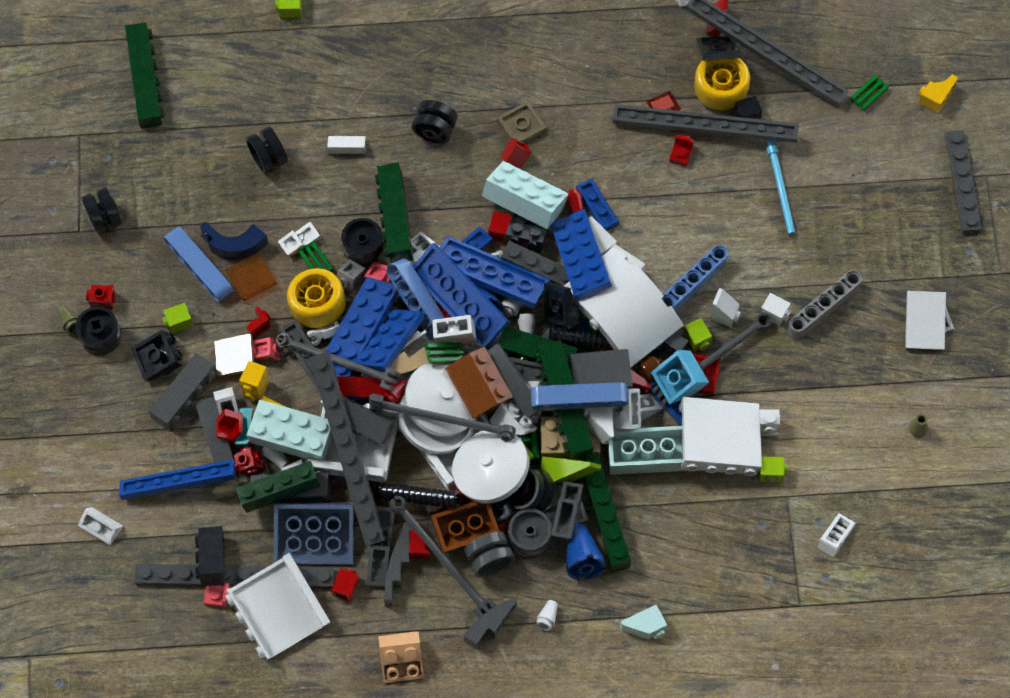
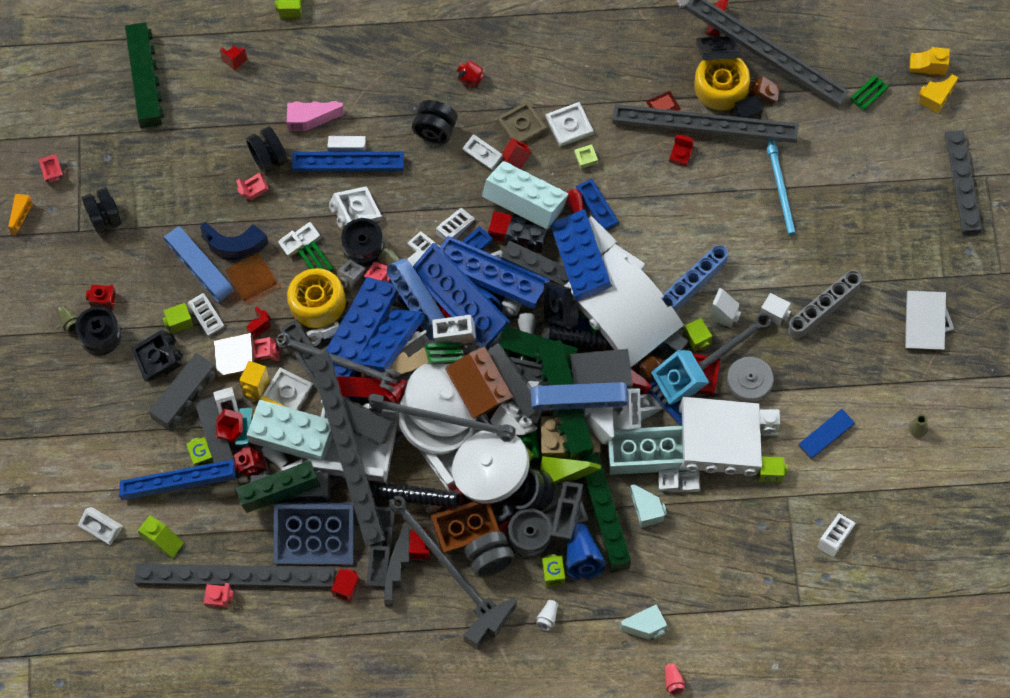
(20, 209): none -> light orange slope
(50, 168): none -> coral bracket
(160, 537): none -> lime slope
(199, 304): none -> white slope
(199, 452): none -> lime brick
(210, 556): black brick -> none
(234, 57): none -> red panel
(253, 186): none -> coral bracket
(277, 607): white panel -> none
(288, 389): none -> white tile
(310, 115): none -> bright pink slope
(347, 161): none -> blue plate
(354, 205): none -> white plate
(394, 212): dark green brick -> none
(401, 657): light nougat slope -> none
(441, 229): none -> white slope
(470, 74): none -> red head
(483, 152): none -> white plate
(553, 570): none -> lime brick
(569, 124): none -> white tile
(586, 156): none -> yellowish green plate
(647, 507): none -> light aqua slope
(674, 680): none -> coral cone
(679, 481): none -> white slope
(750, 379): none -> light grey wheel
(765, 89): none -> dark orange bracket
(826, 434): none -> blue tile
(930, 62): none -> yellow arch

